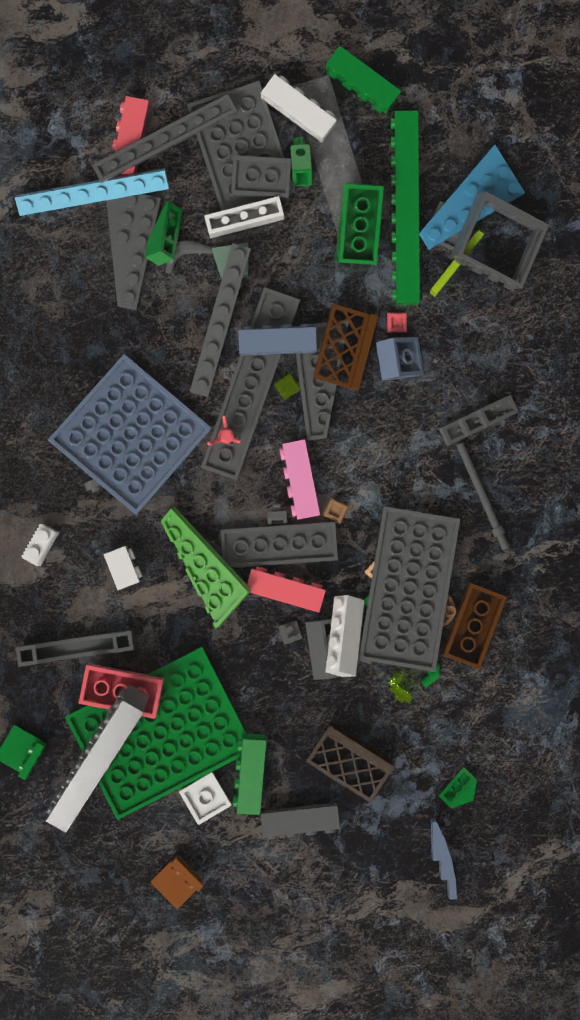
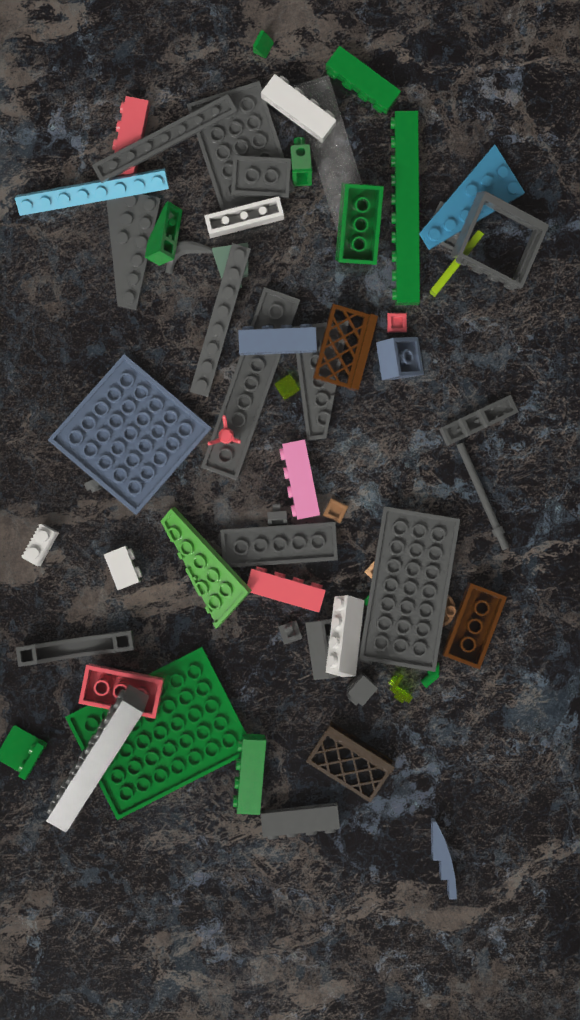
(177, 881): dark orange bracket -> none
(205, 798): white plate -> none
(262, 44): none -> green slope
(360, 689): none -> dark grey brick
(460, 789): green slope -> none

